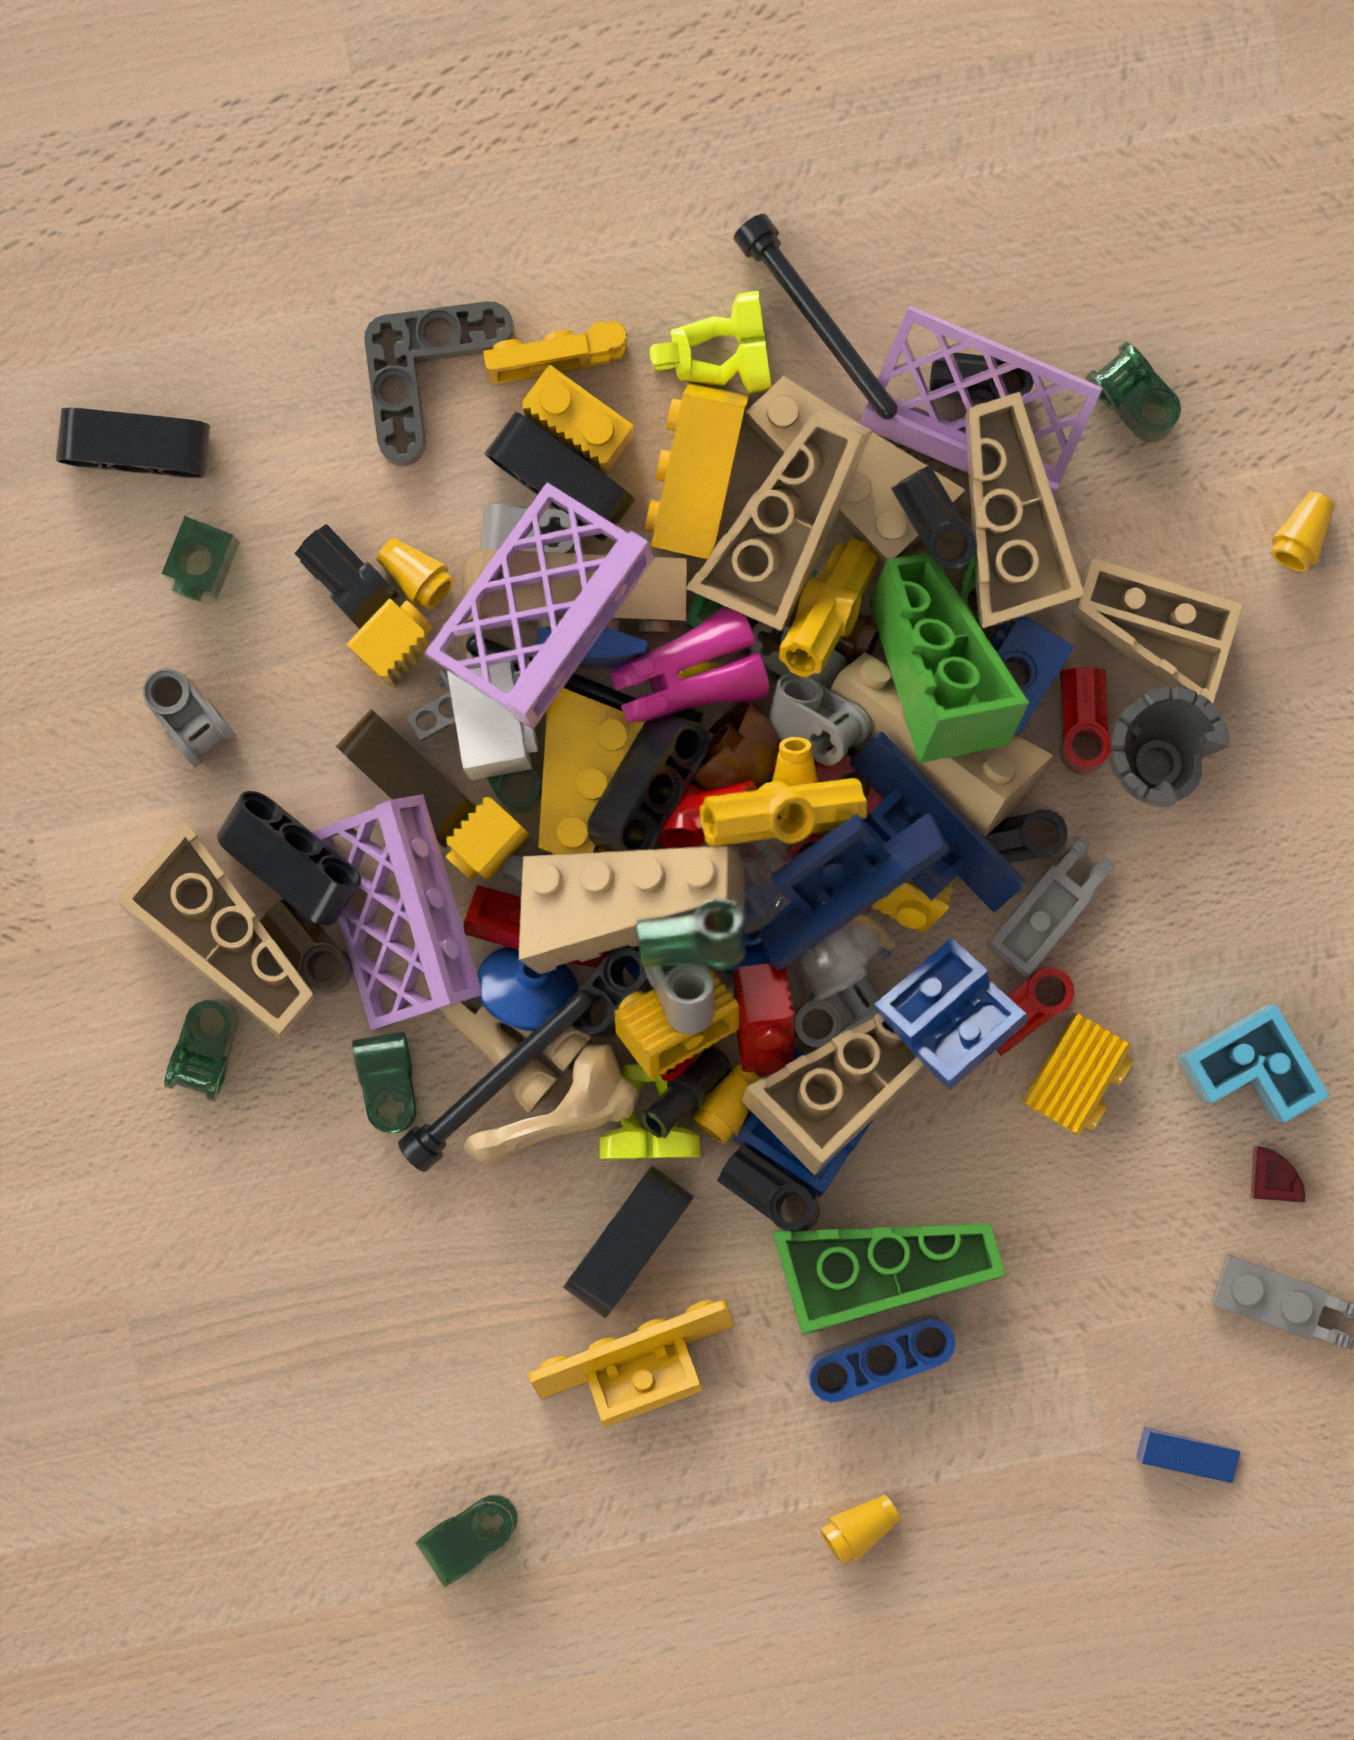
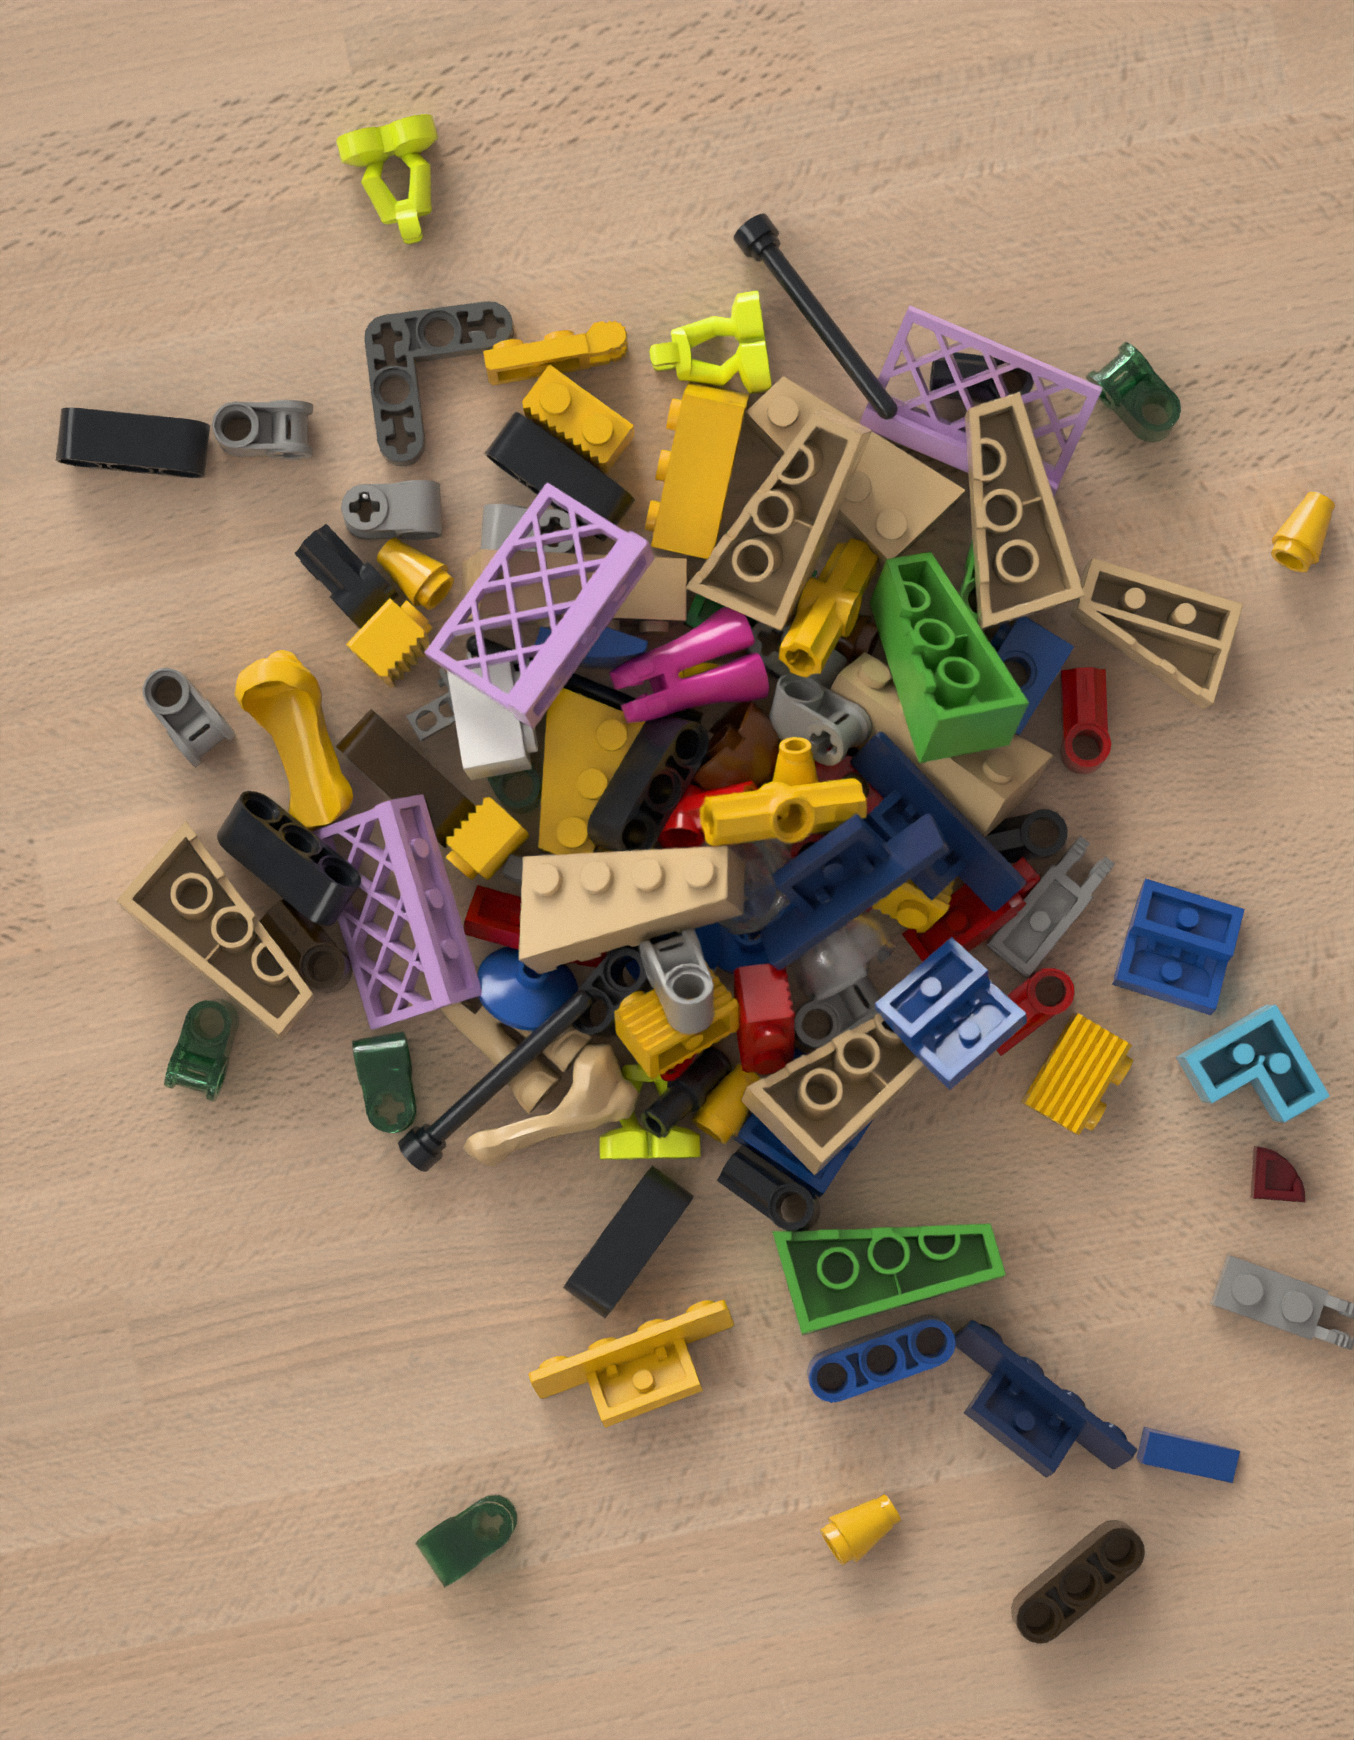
(192, 538): clear green brick -> none
(268, 429): none -> light grey piece
(288, 706): none -> yellow hair
(401, 139): none -> neon yellow piece
(405, 510): none -> light grey piece
(708, 935): clear green piece -> none
(933, 513): black piece -> none
(970, 919): none -> red hinge
(1031, 1411): none -> dark blue bracket
(1067, 1606): none -> dark brown beam
(1162, 744): dark grey hair -> none
(1178, 946): none -> blue slope

